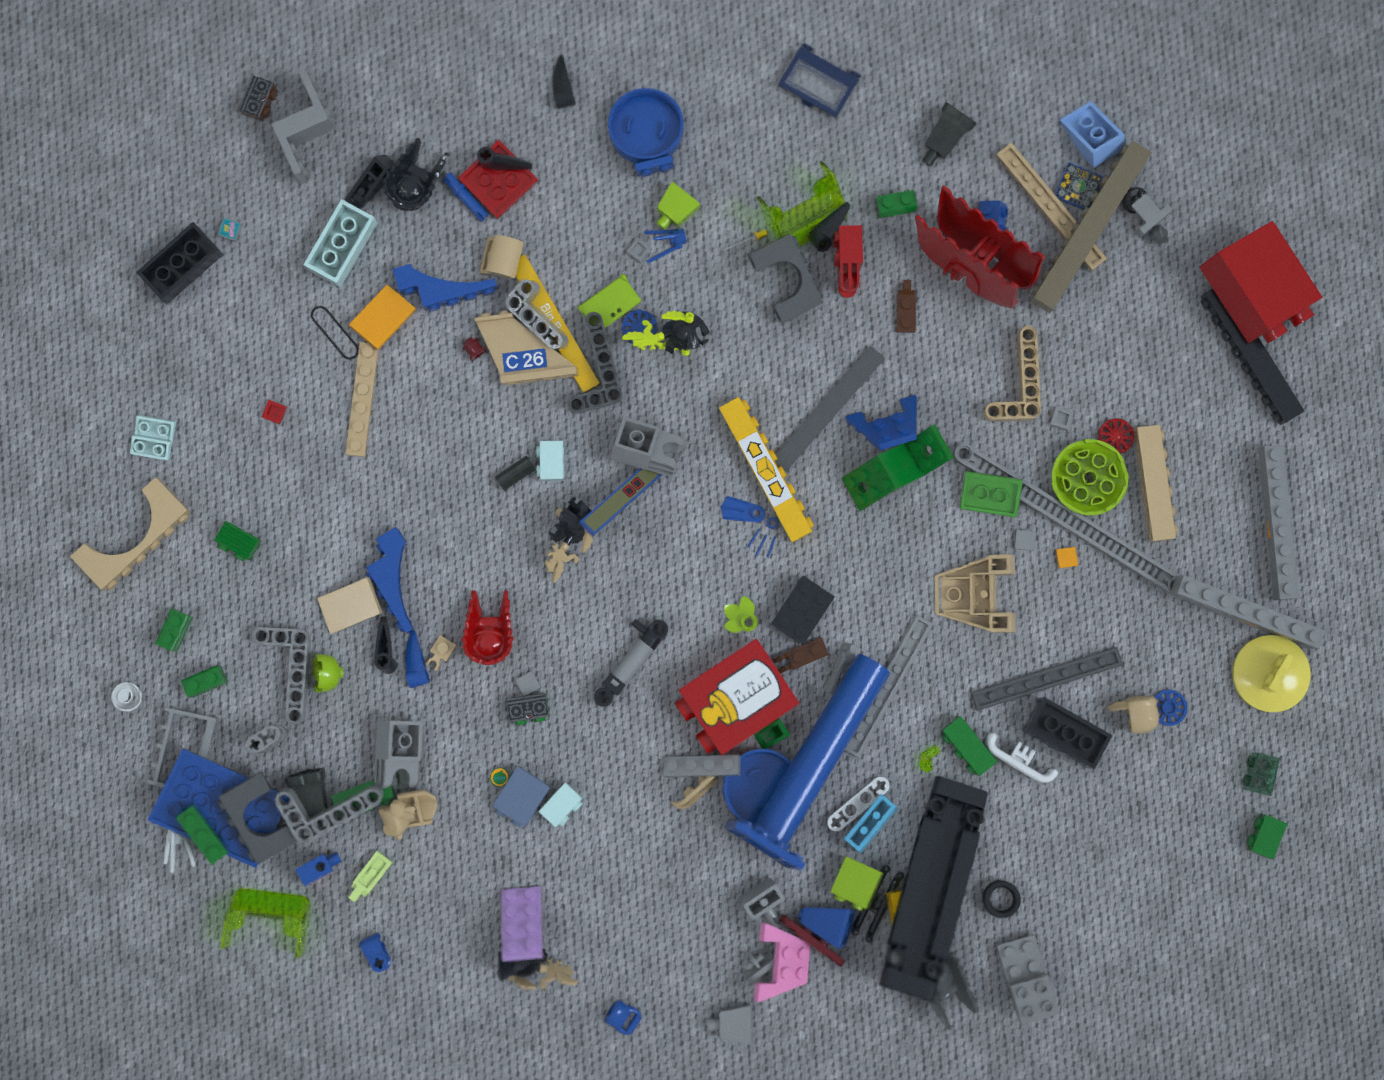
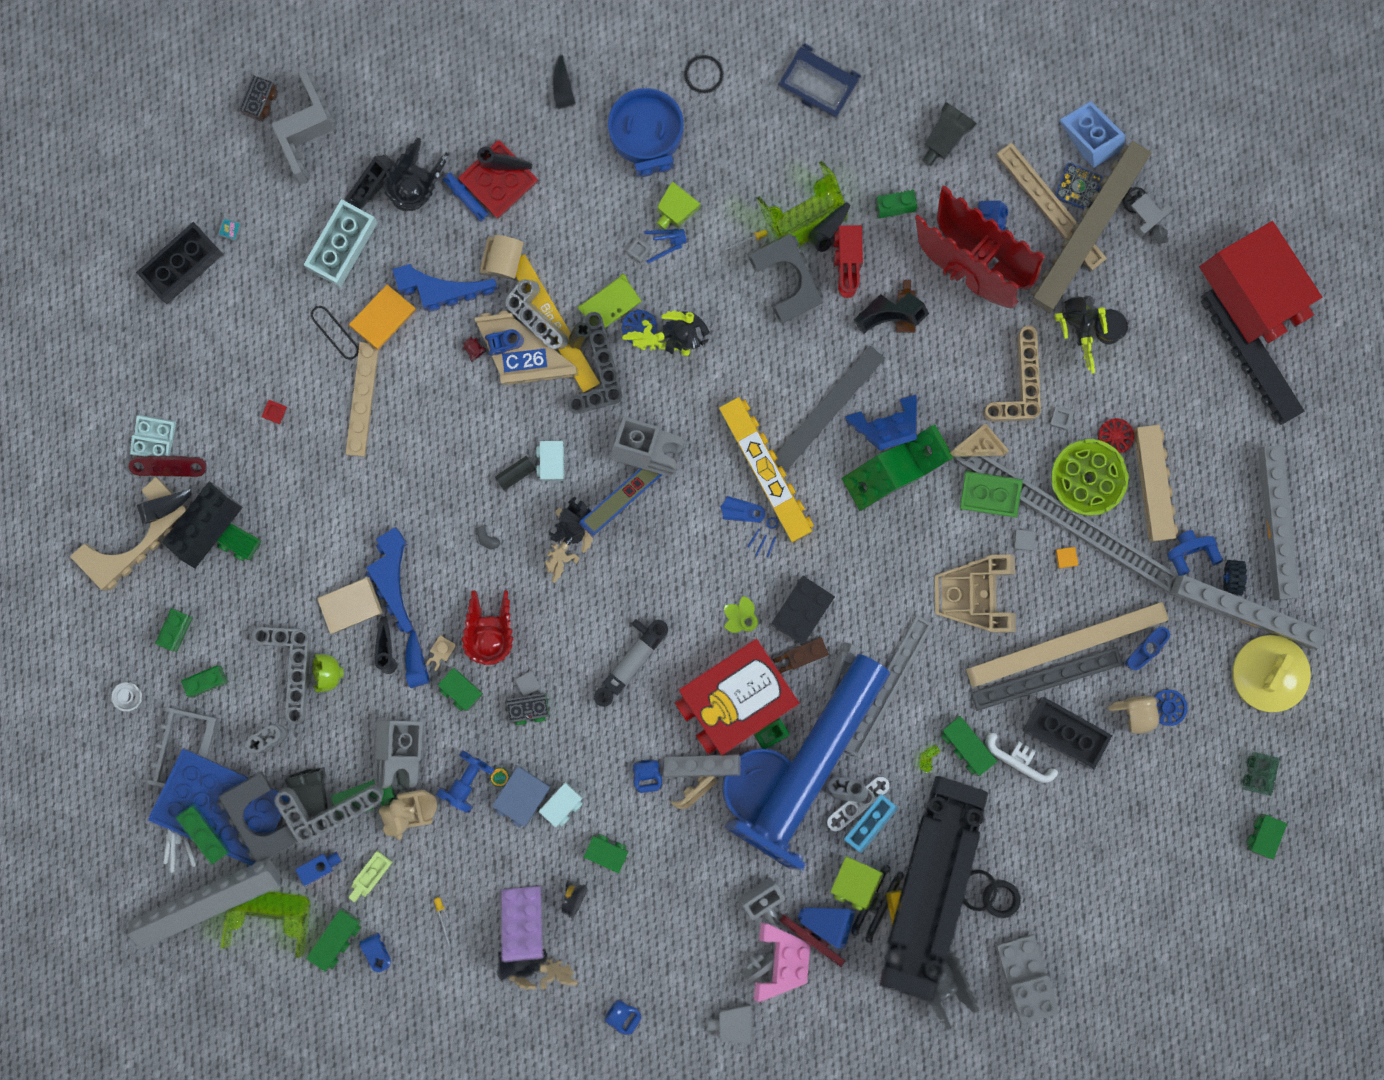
(161, 507): none -> black piece
(167, 466): none -> dark red plate
(202, 525): none -> black brick
(204, 903): none -> light grey brick
(334, 940): none -> green brick
(439, 906): none -> piece
(460, 690): none -> green brick
(461, 788): none -> blue piece
(486, 540): none -> dark grey arm
(500, 341): none -> blue piece
(573, 899): none -> black piece
(579, 335): none -> pearl dark grey axle
(606, 853): none -> green brick
(644, 771): none -> blue piece
(703, 57): none -> black tyre
(849, 785): none -> light grey beam
(882, 310): none -> black arch
(981, 443): none -> tan wing
(994, 892): none -> black tyre
(1067, 644): none -> tan beam
(1080, 314): none -> black helmet
(1116, 326): none -> black piece
(1140, 656): none -> blue connector
(1190, 544): none -> blue connector
(1235, 577): none -> black wheel

